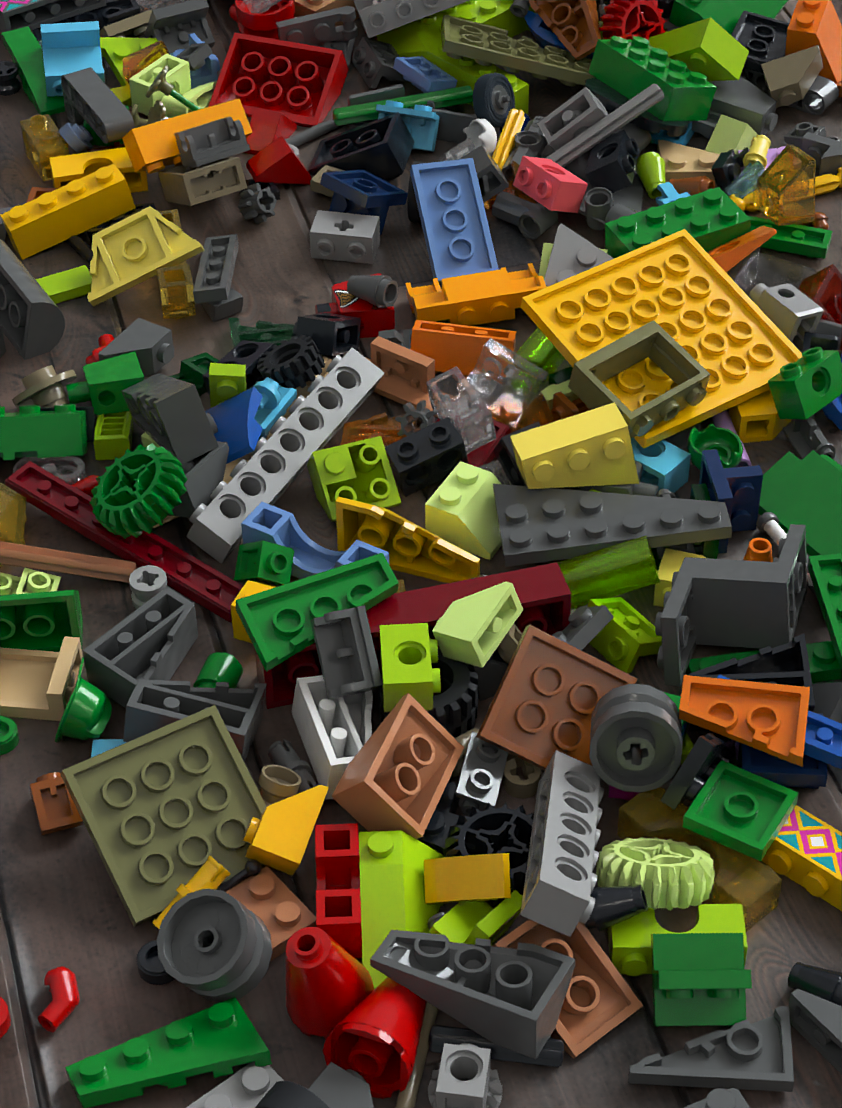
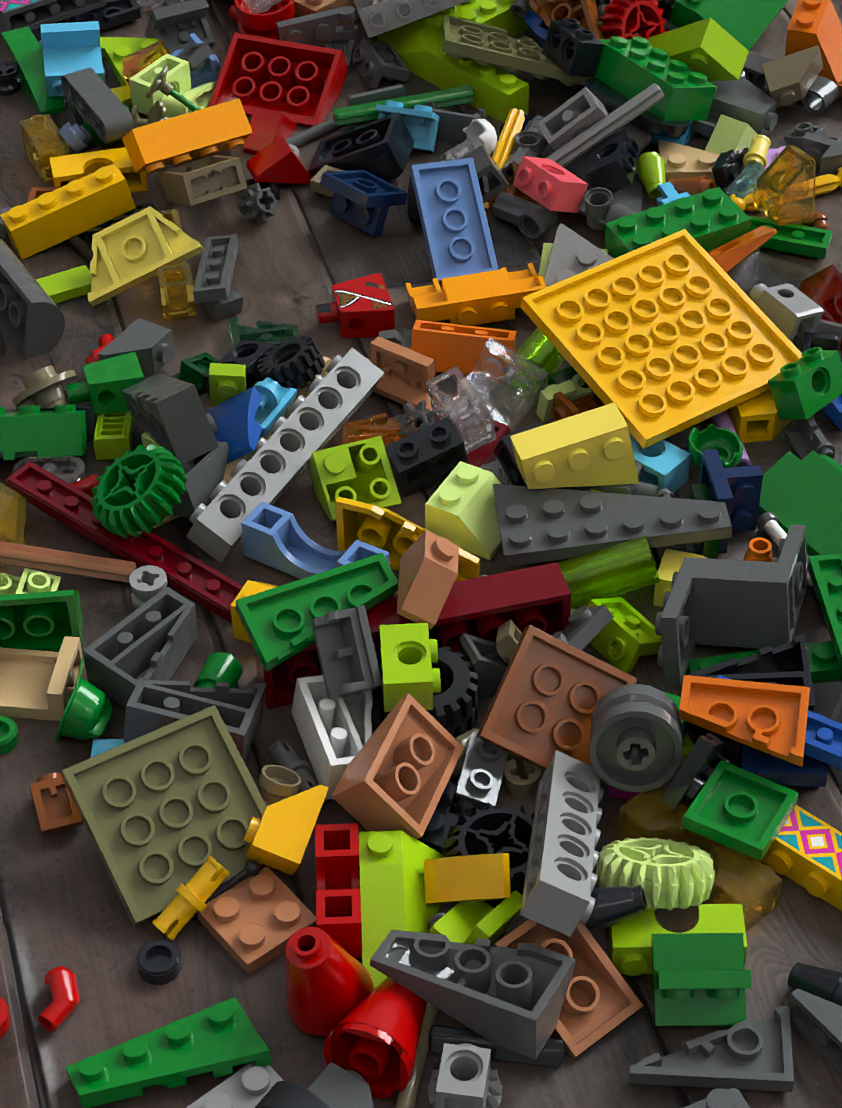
(133, 25): dark tan plate -> none
(211, 142): dark grey hinge -> none
(214, 945): dark grey wheel -> none
(264, 562): green bracket -> none
(330, 332): black brick -> none
(345, 237): light grey brick -> none
(374, 289): dark grey cone -> none
(424, 74): medium blue bracket -> none
(426, 578): none -> nougat slope
(477, 624): yellowish green slope -> none
(493, 98): black wheel -> none
(517, 414): clear orange slope -> none
(572, 47): none -> black brick
(625, 352): olive window -> none
(762, 38): black tile -> none

